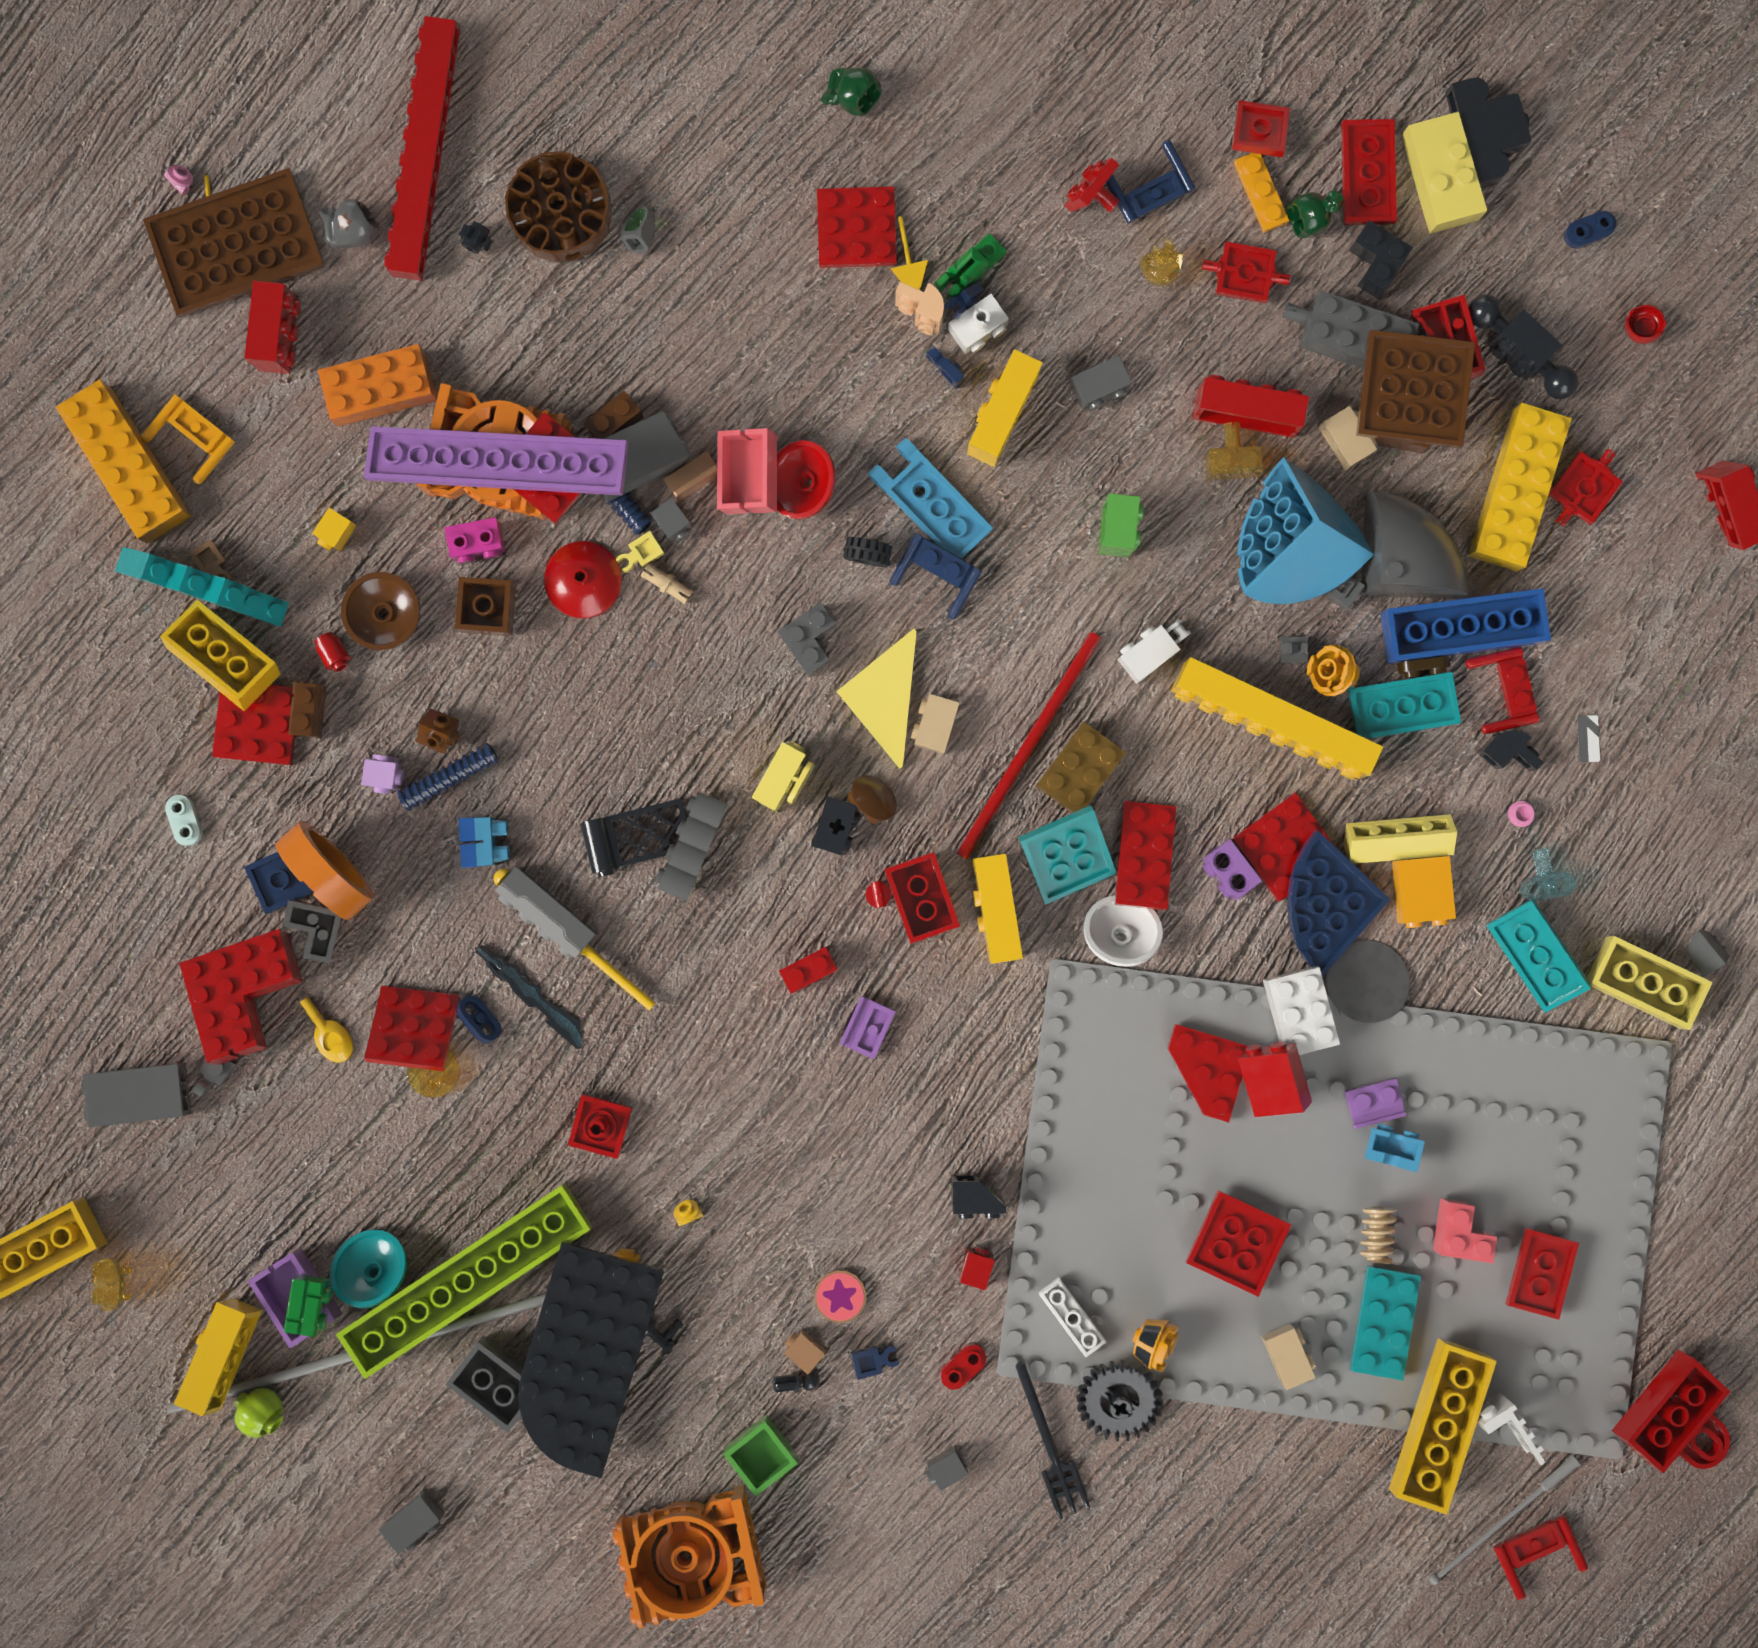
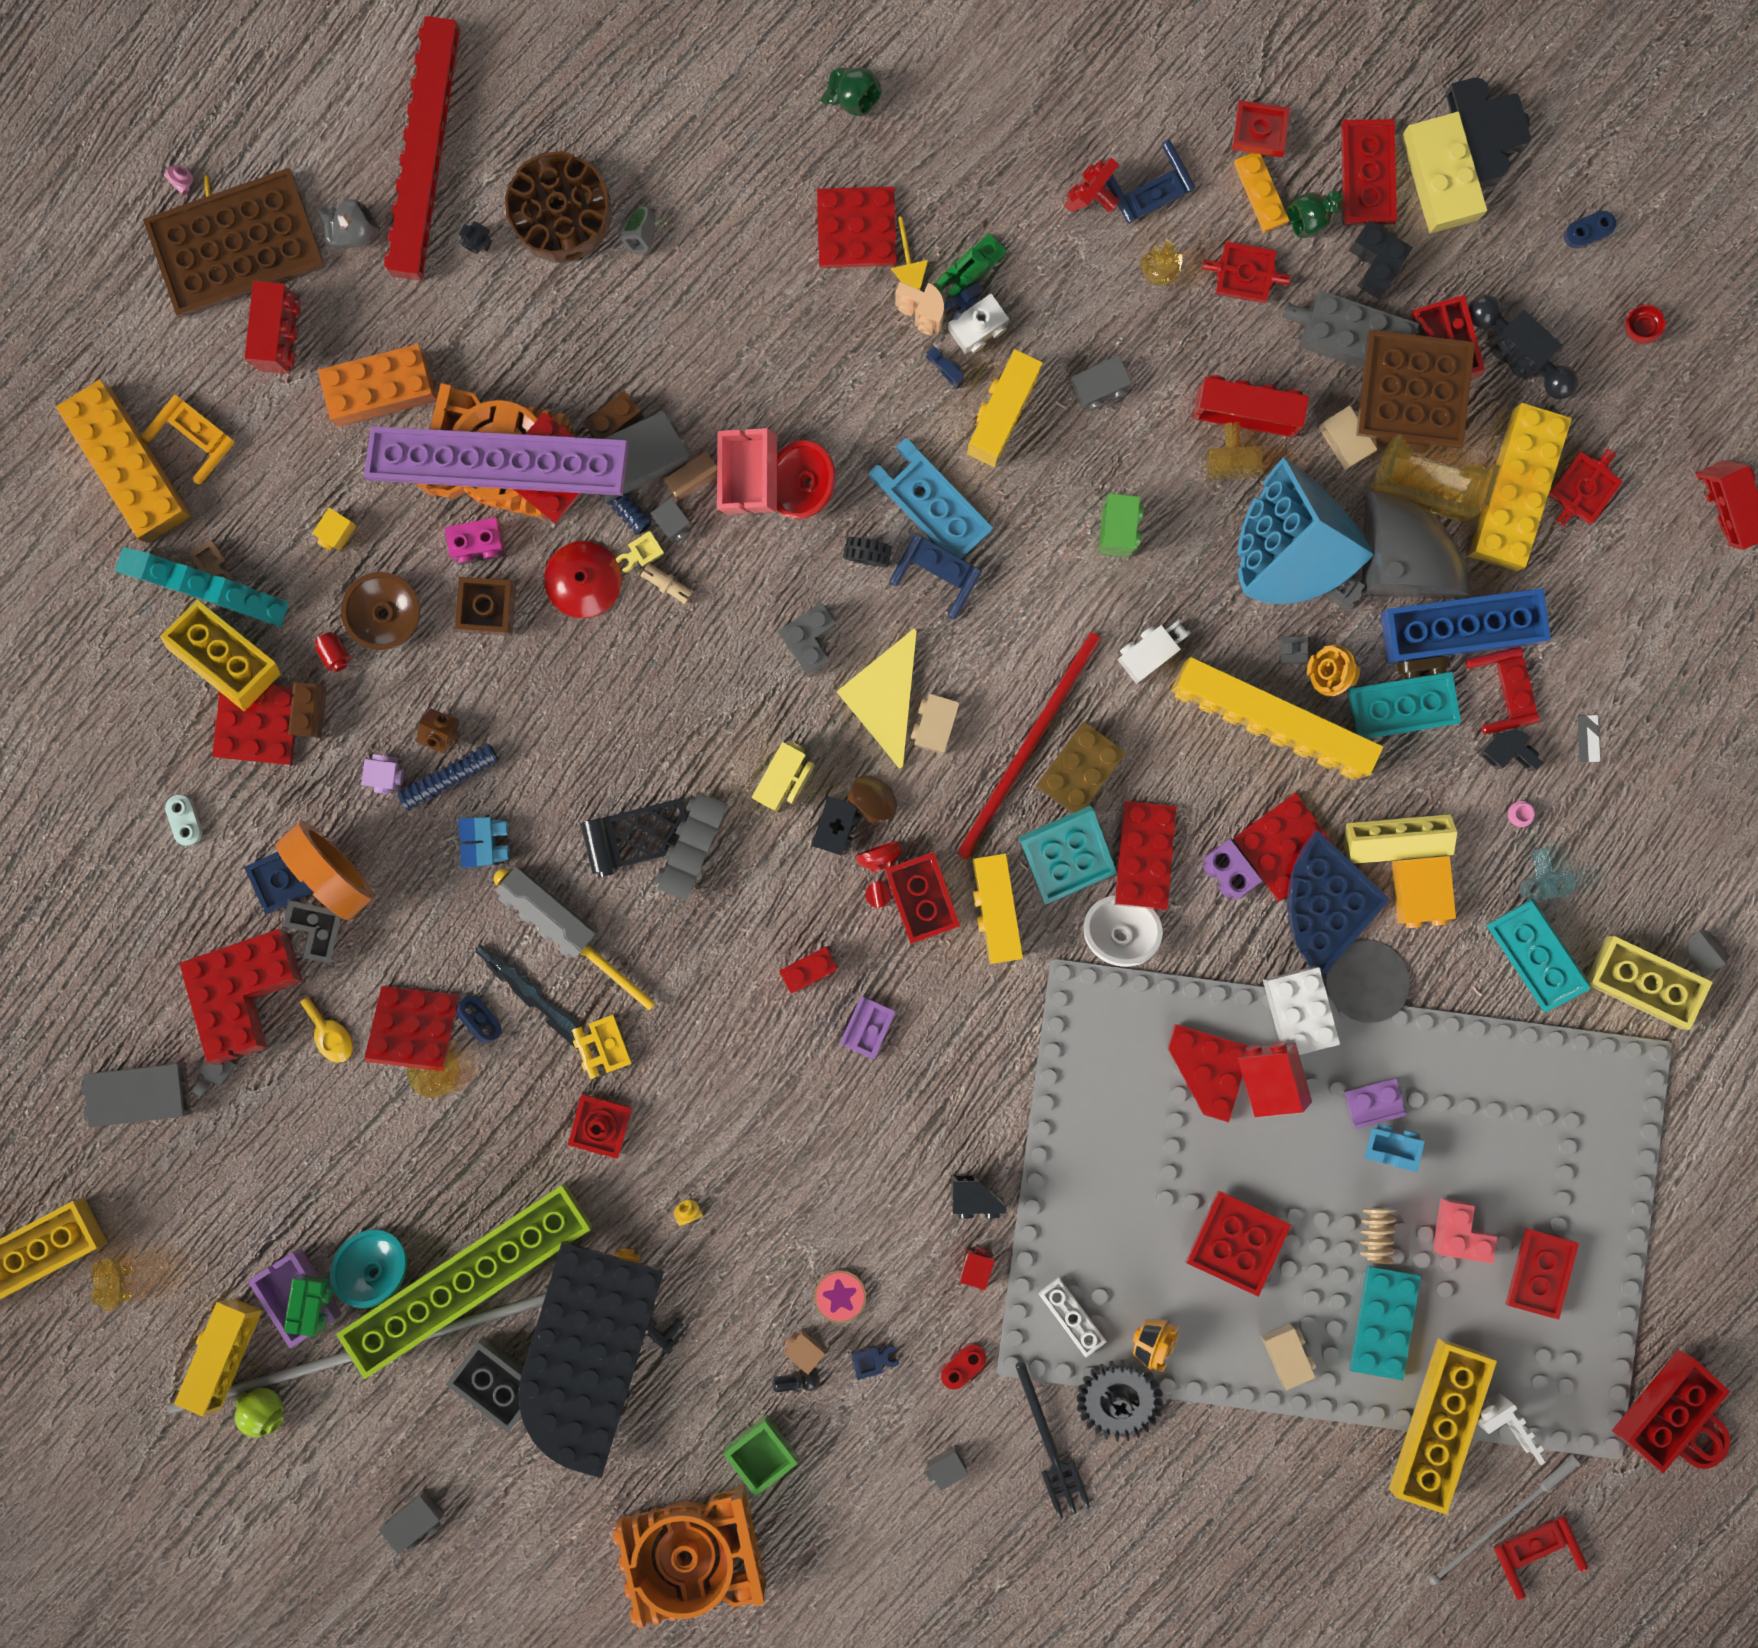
(608, 1042): none -> yellow plate
(879, 857): none -> red piece
(1433, 485): none -> clear yellow windscreen

